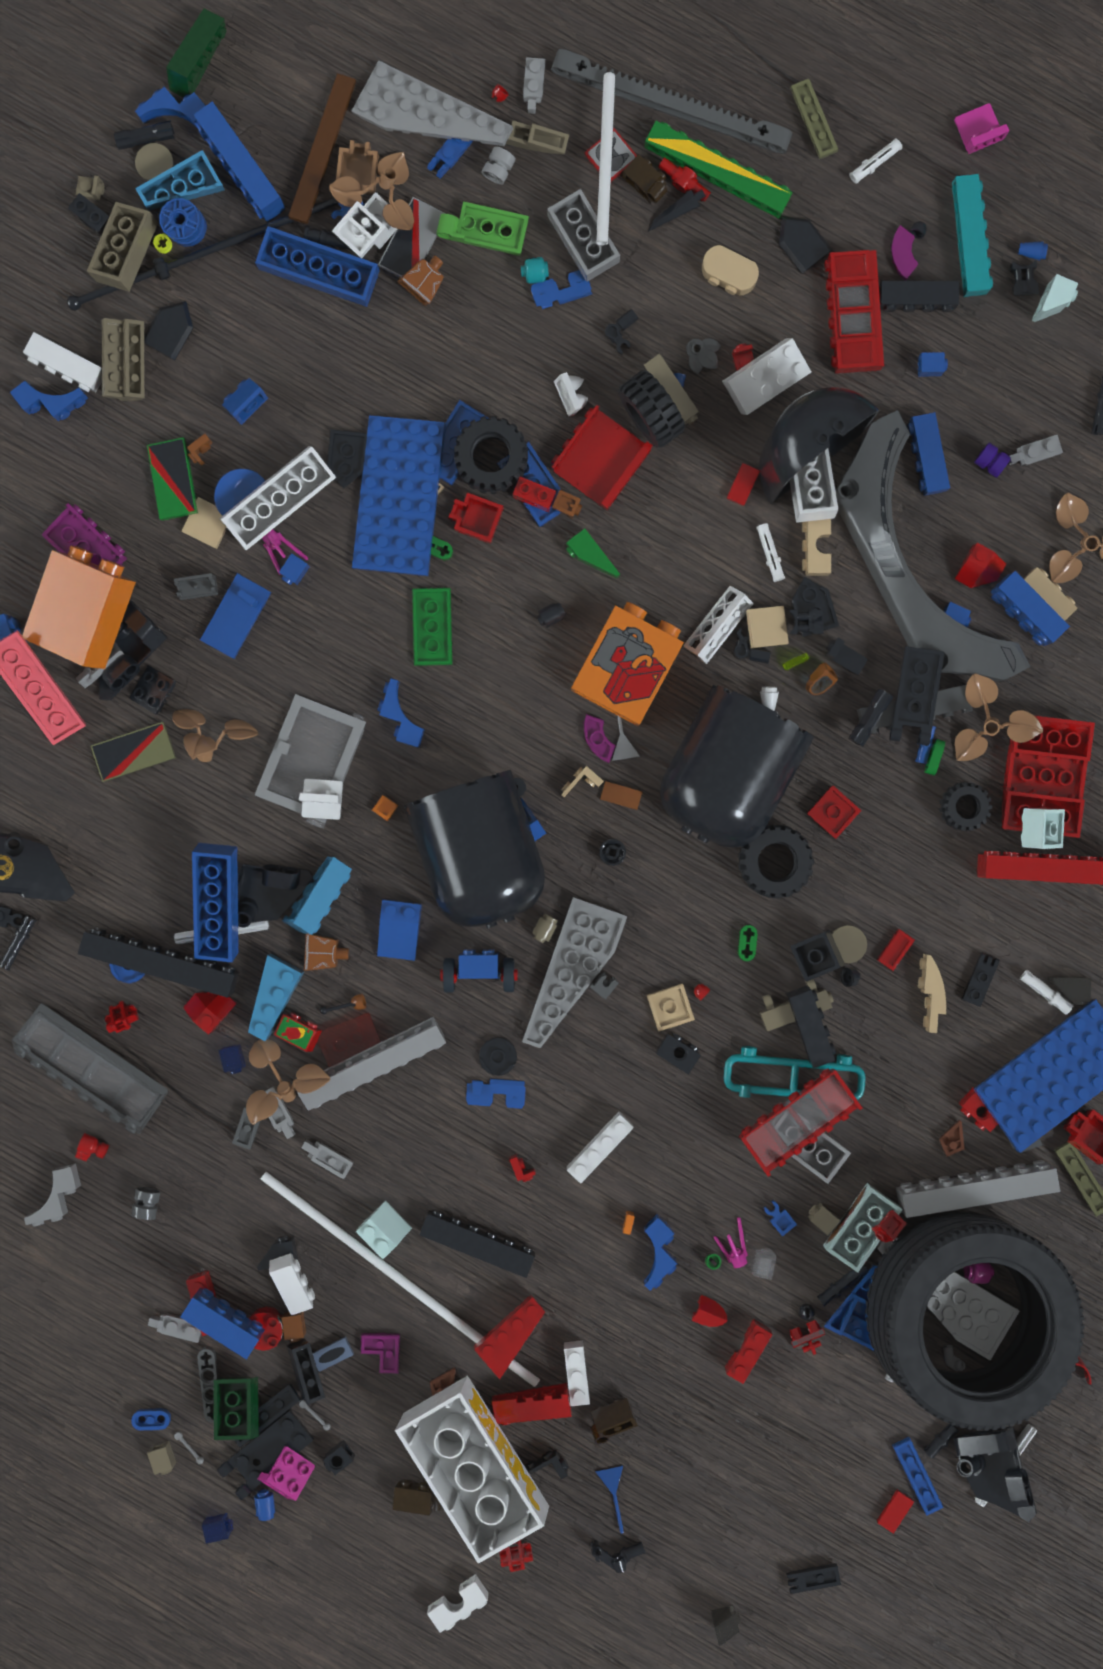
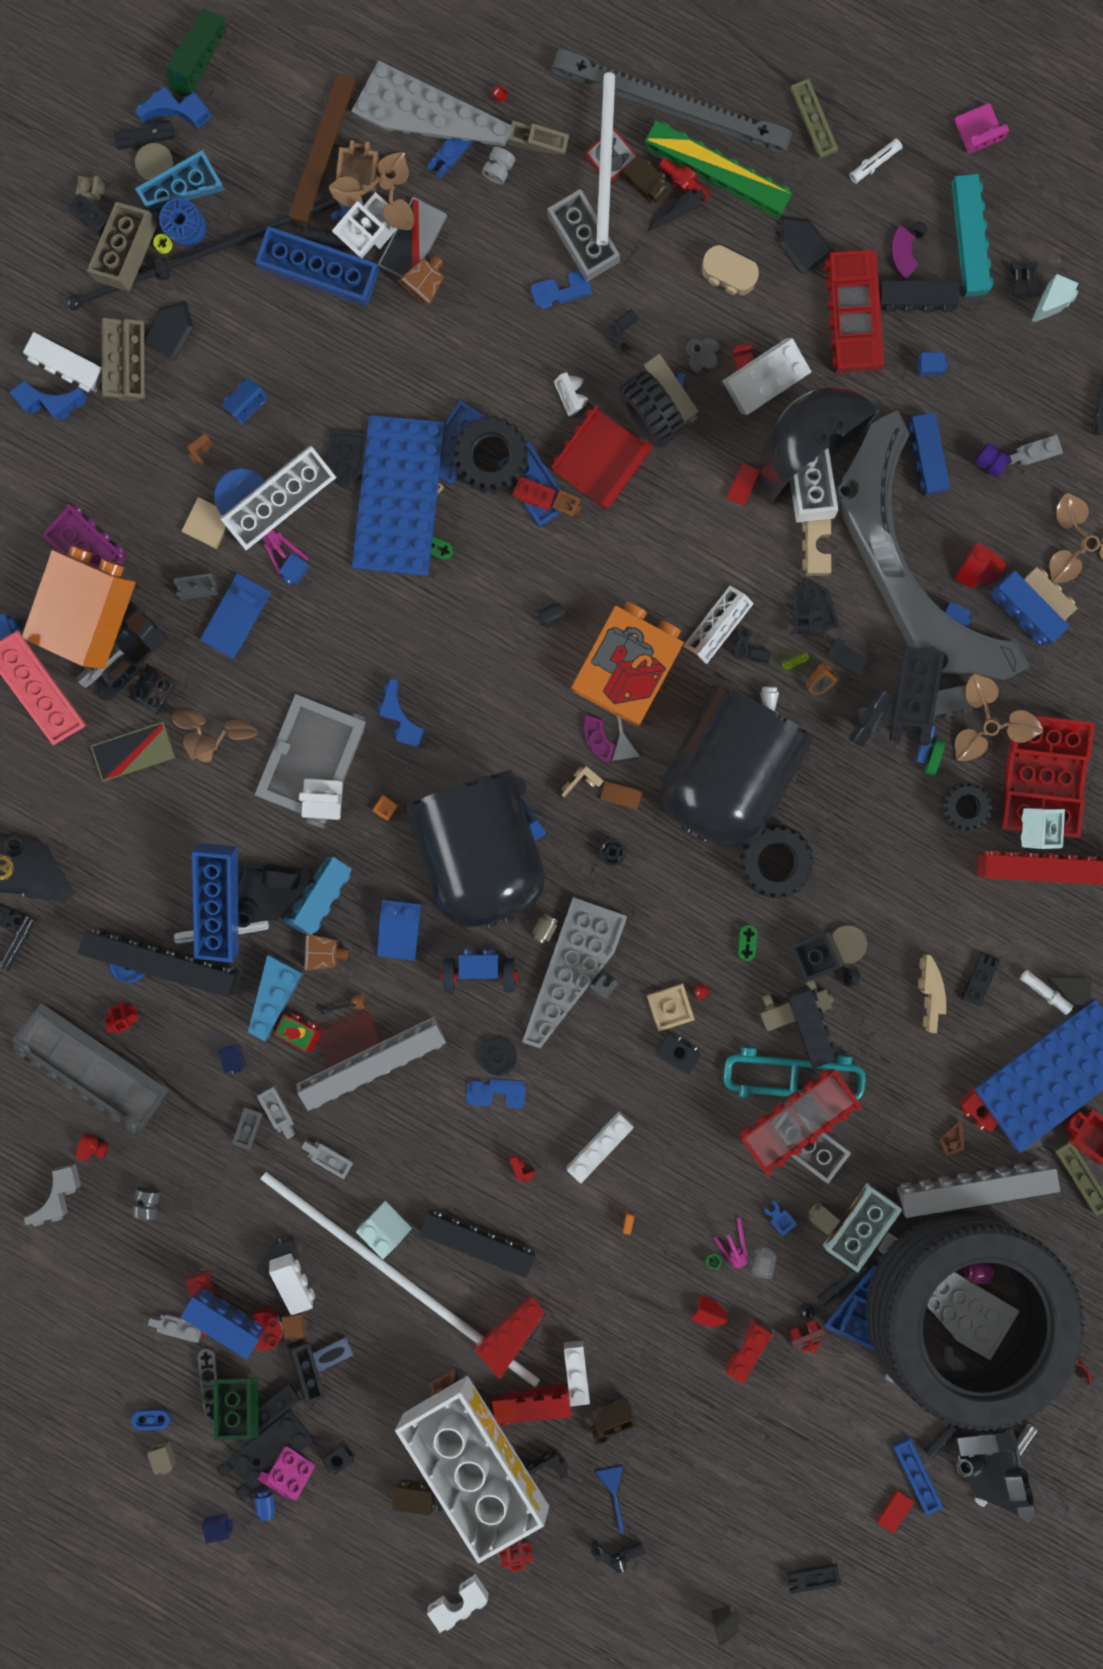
(172, 479): tile -> none
(179, 1436): light grey hinge -> none
(208, 1010): red slope -> none
(238, 162): blue brick -> none
(263, 1105): medium nougat plant -> none
(326, 1426): light grey hinge -> none
(387, 1346): magenta tile -> none
(432, 626): green tile -> none
(469, 228): bright green hinge -> none
(476, 517): red piece -> none
(533, 82): light grey hinge -> none
(535, 270): teal head -> none
(587, 551): green slope -> none
(664, 1262): blue arch -> none
(763, 531): white pin -> none
(767, 627): tan tile -> none
(833, 812): red plate -> none
(889, 1227): red bracket -> none
(895, 949): red tile -> none
(1034, 250): blue cone -> none

